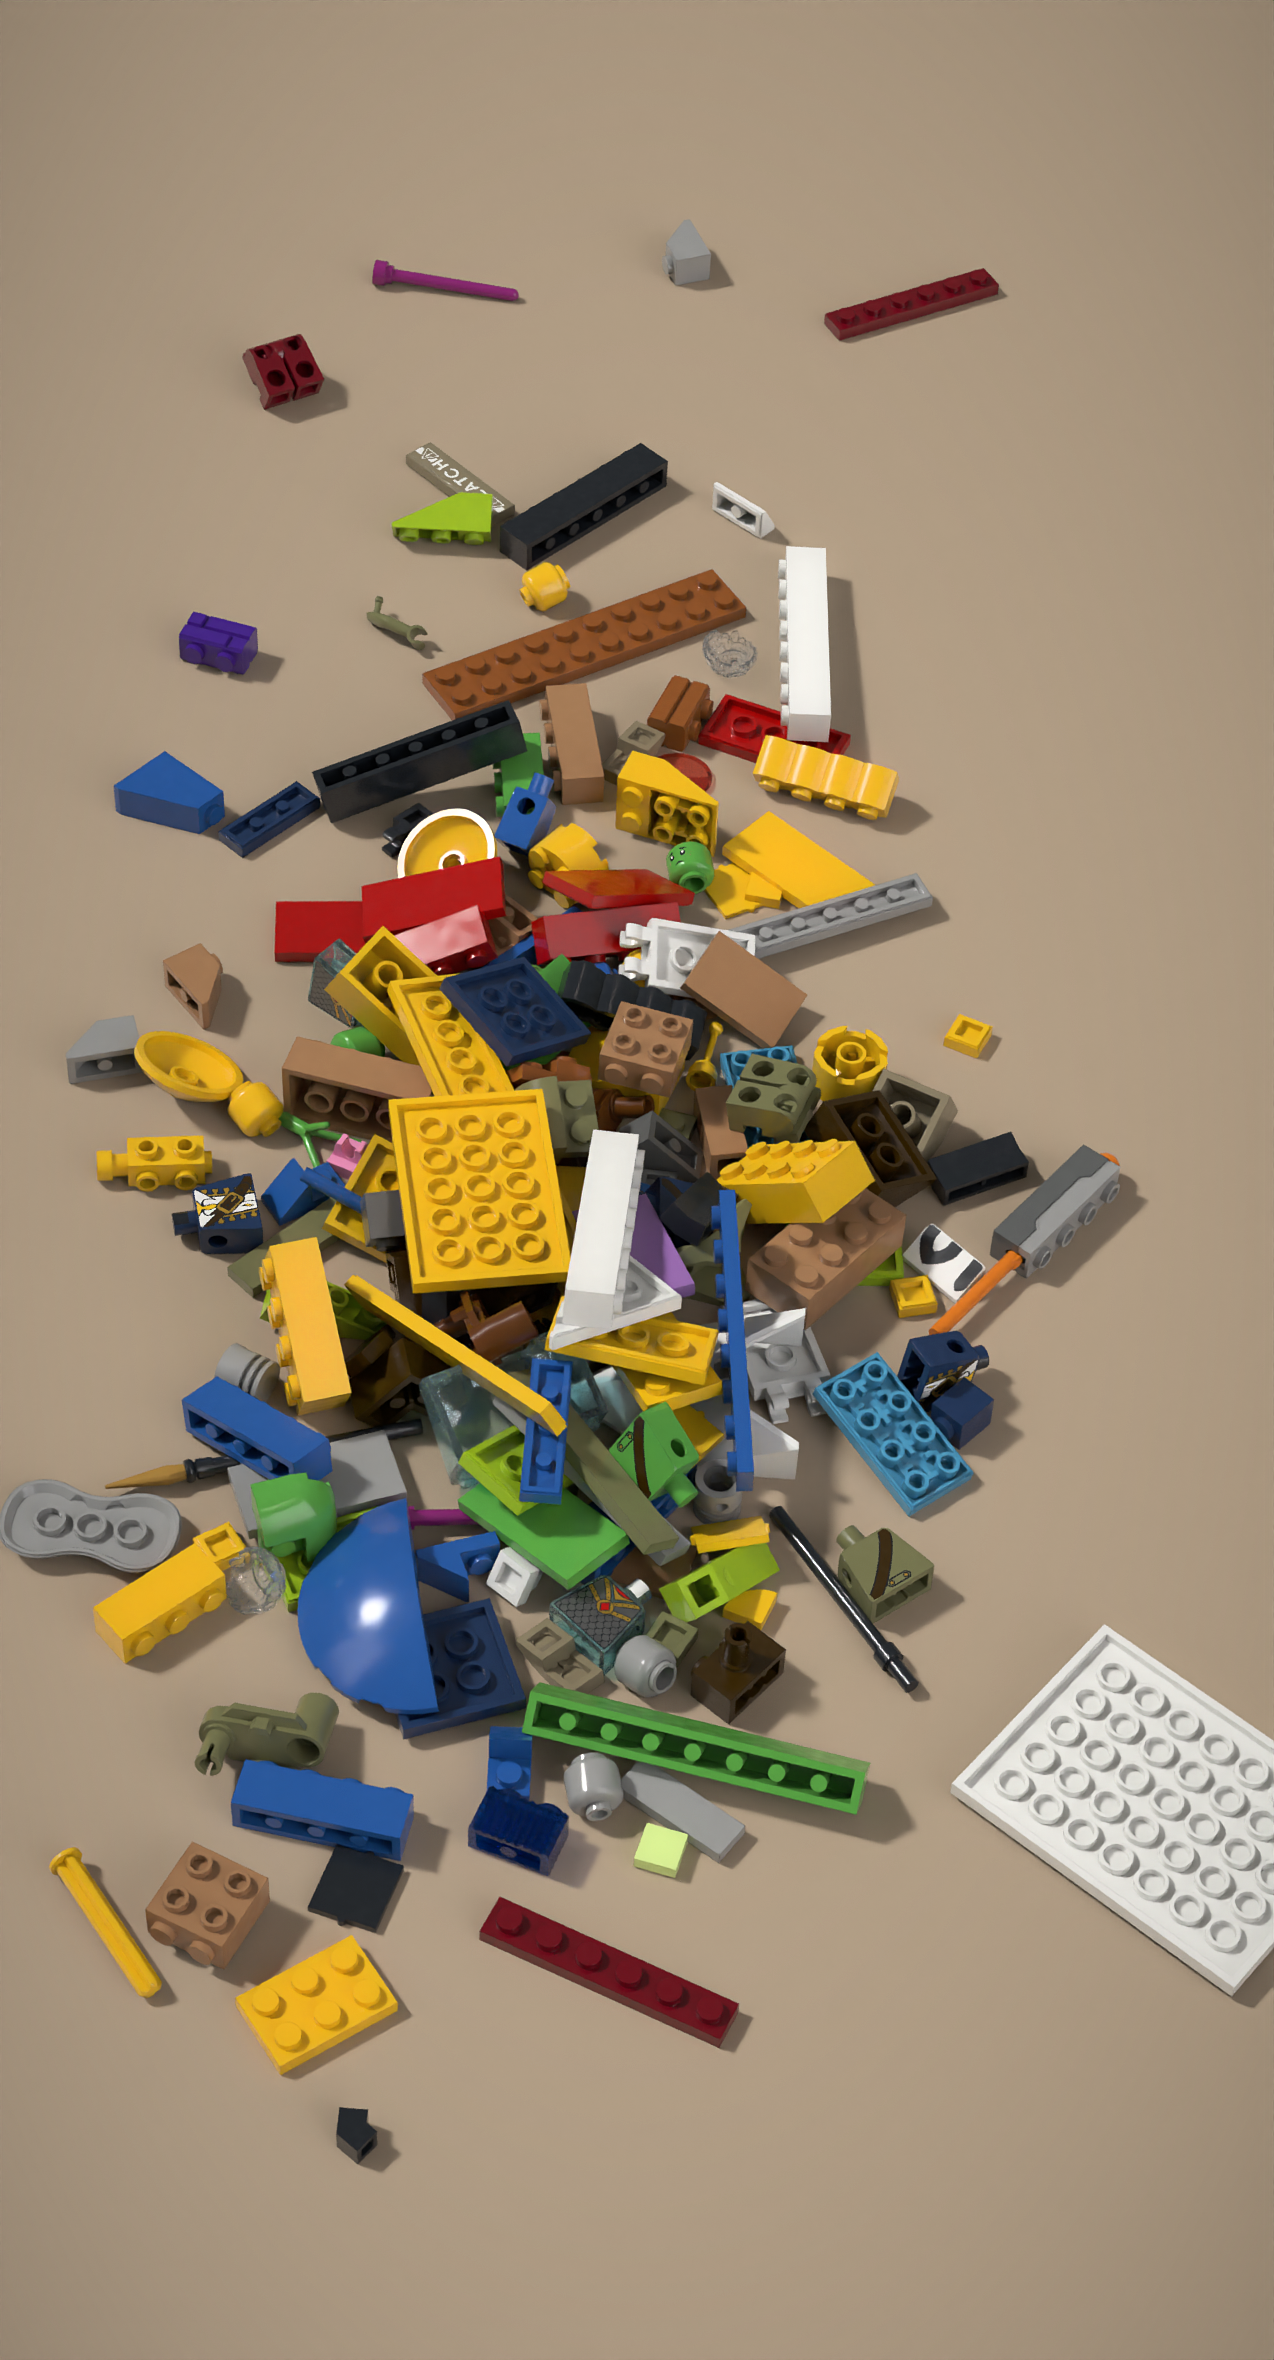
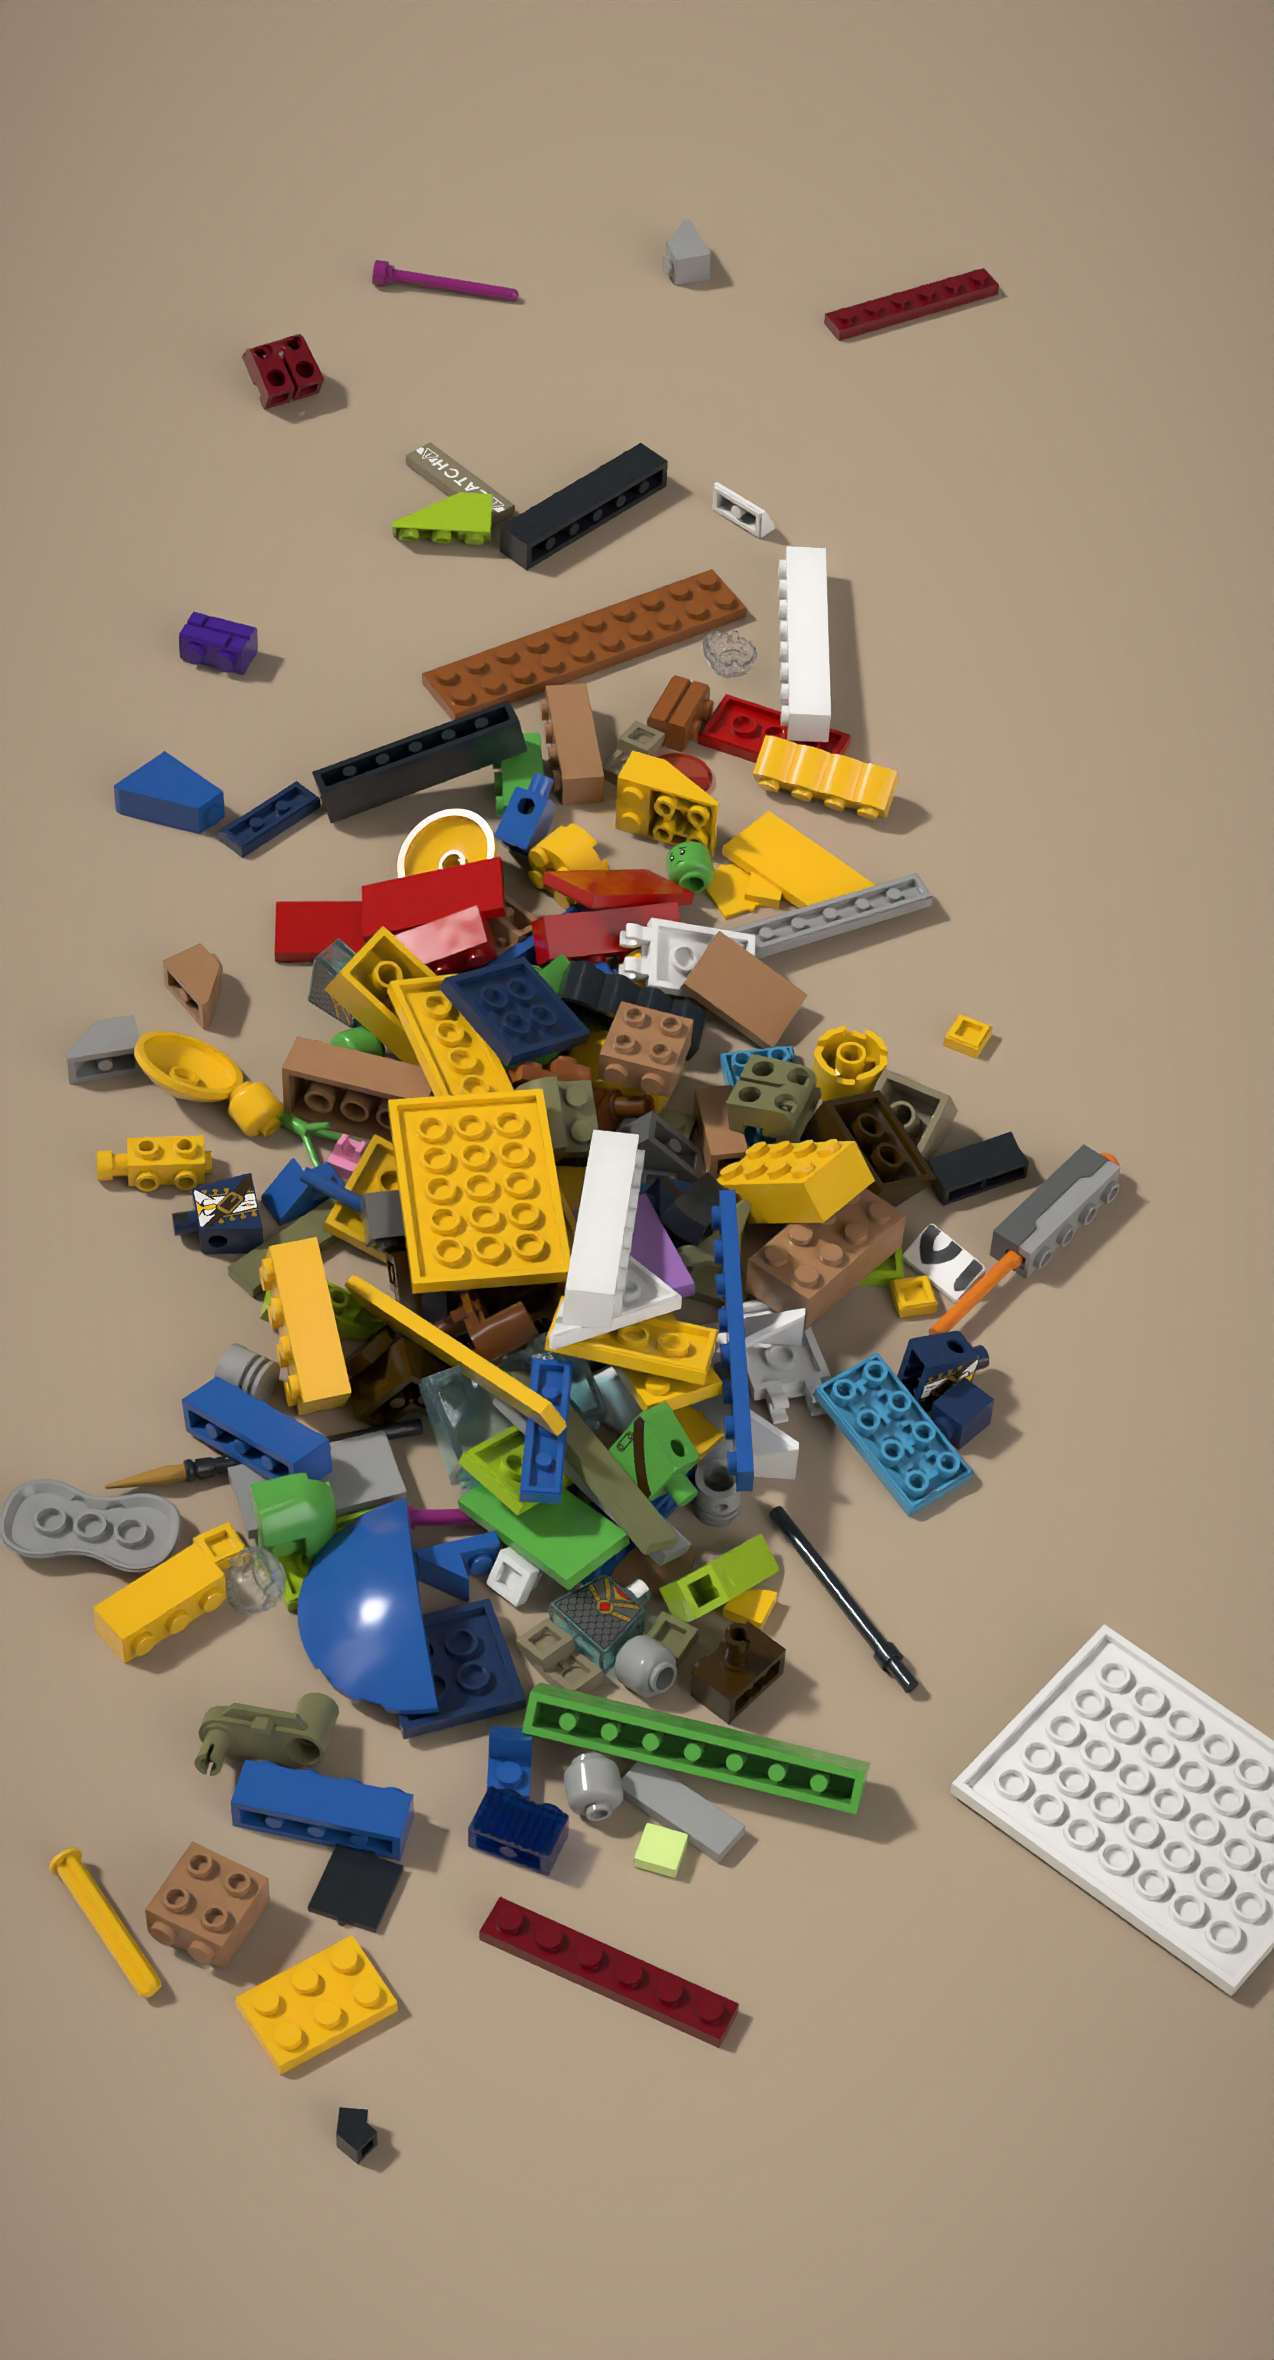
(394, 625): olive piece -> none
(402, 826): black plate -> none
(544, 586): yellow head -> none
(703, 1072): yellow hinge -> none
(730, 1534): yellow piece -> none
(881, 1571): olive torso -> none

